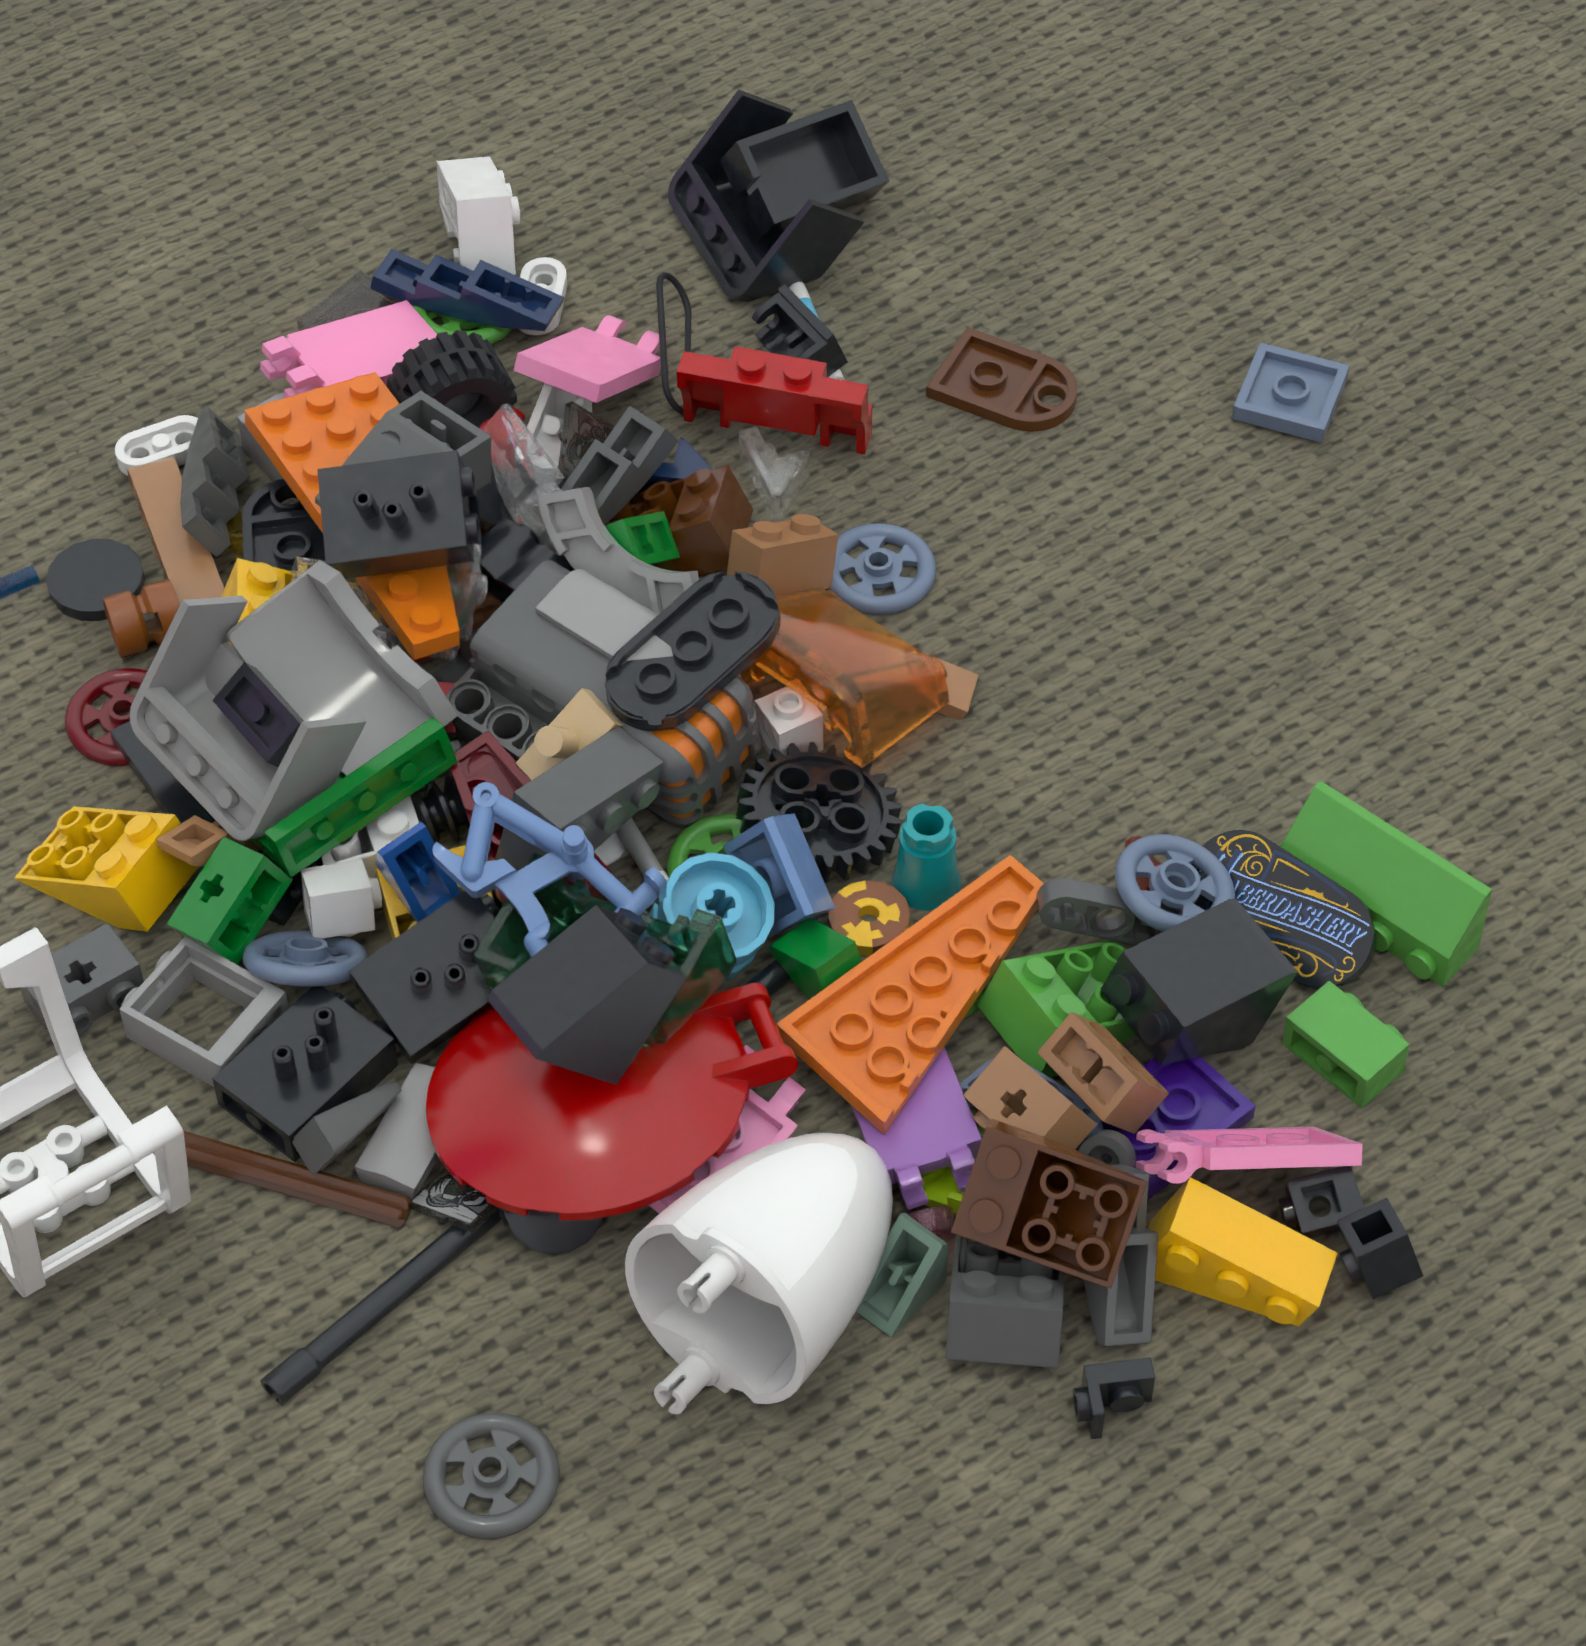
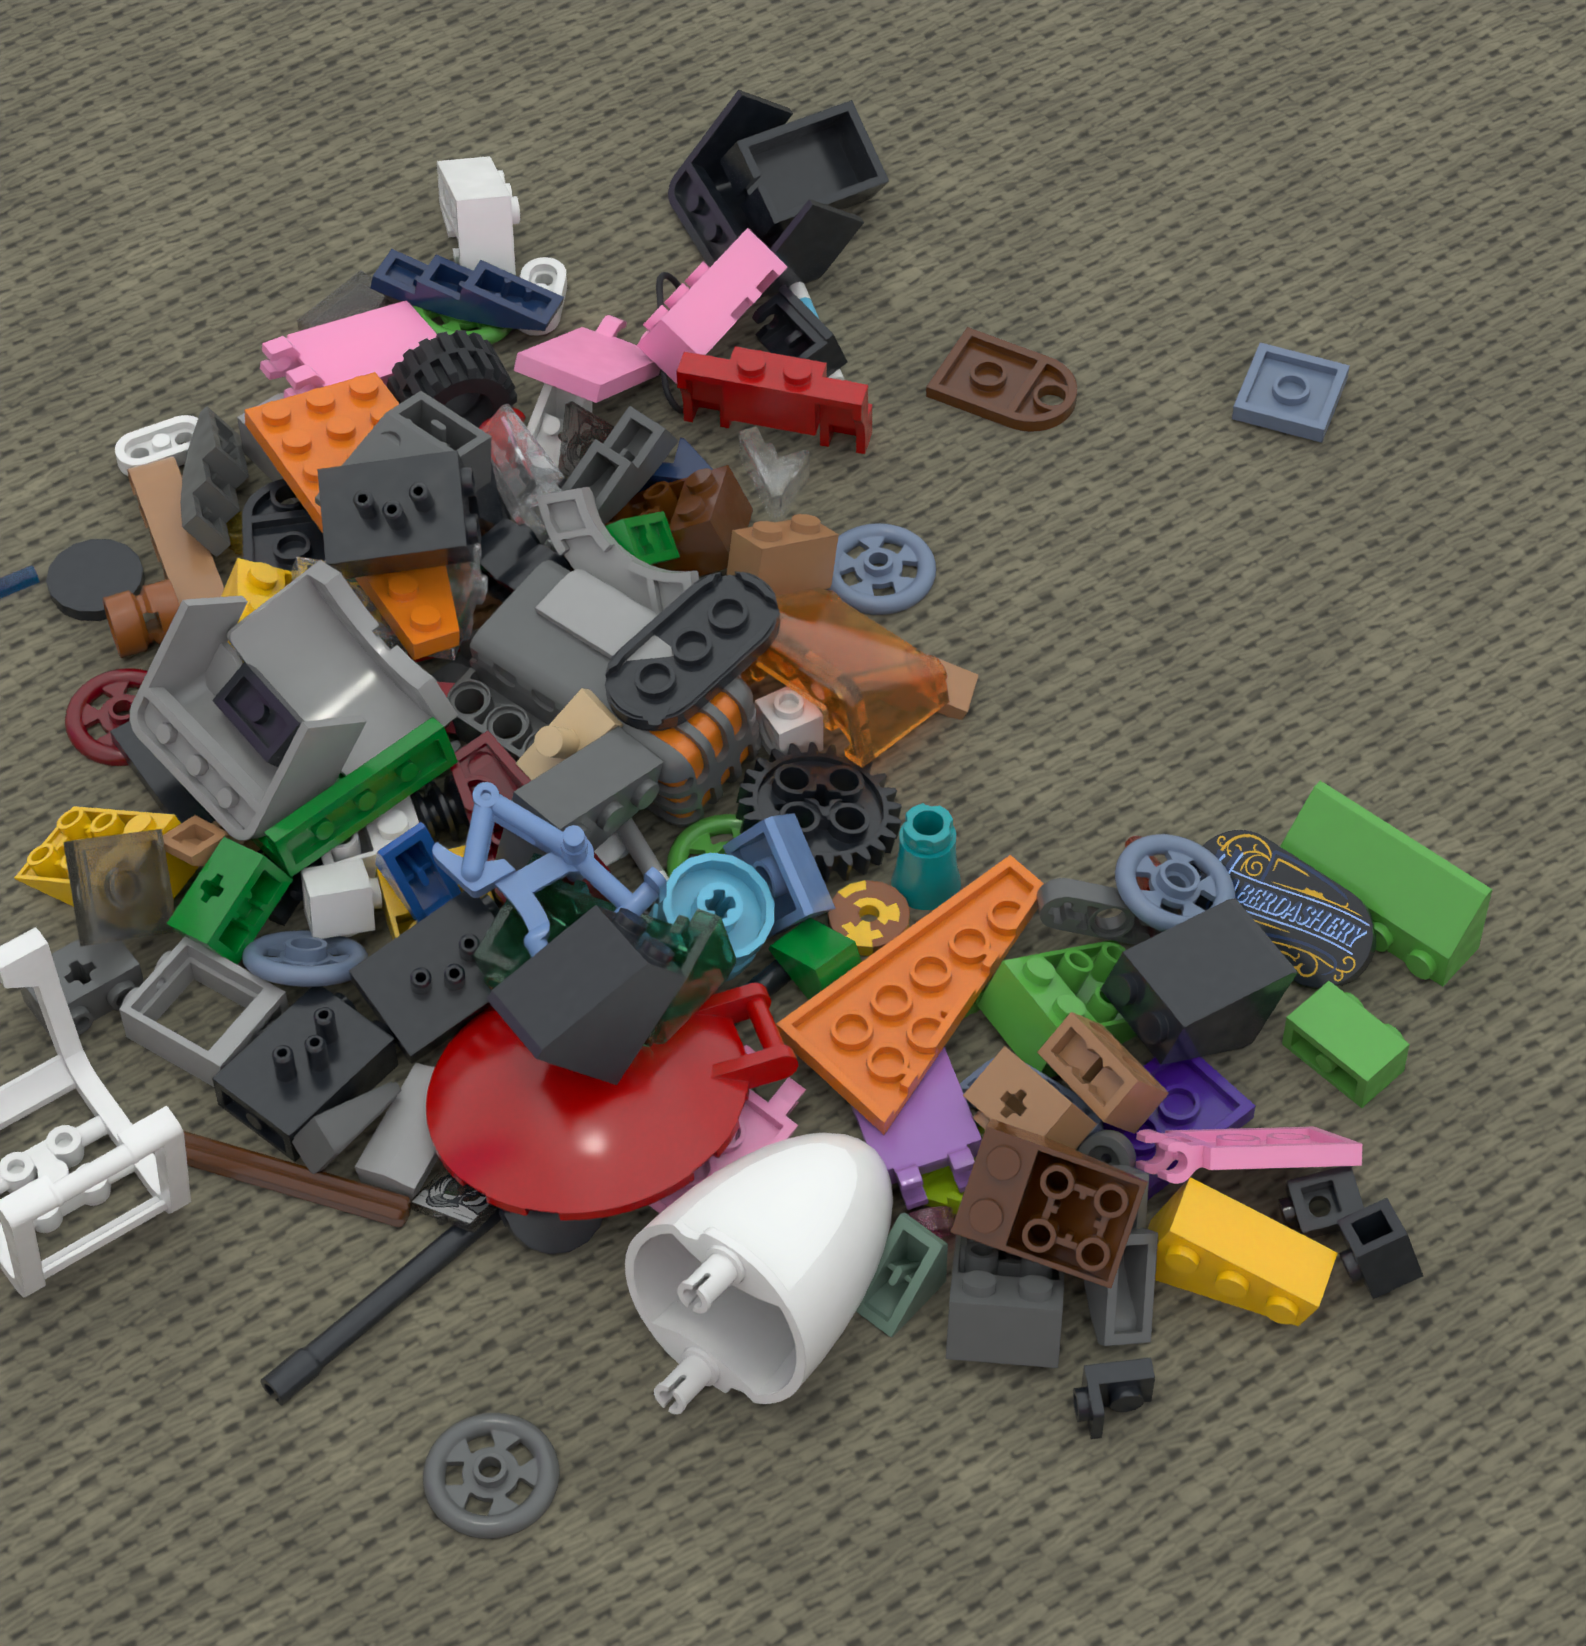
(120, 886): none -> clear smoke tile
(712, 304): none -> bright pink wedge

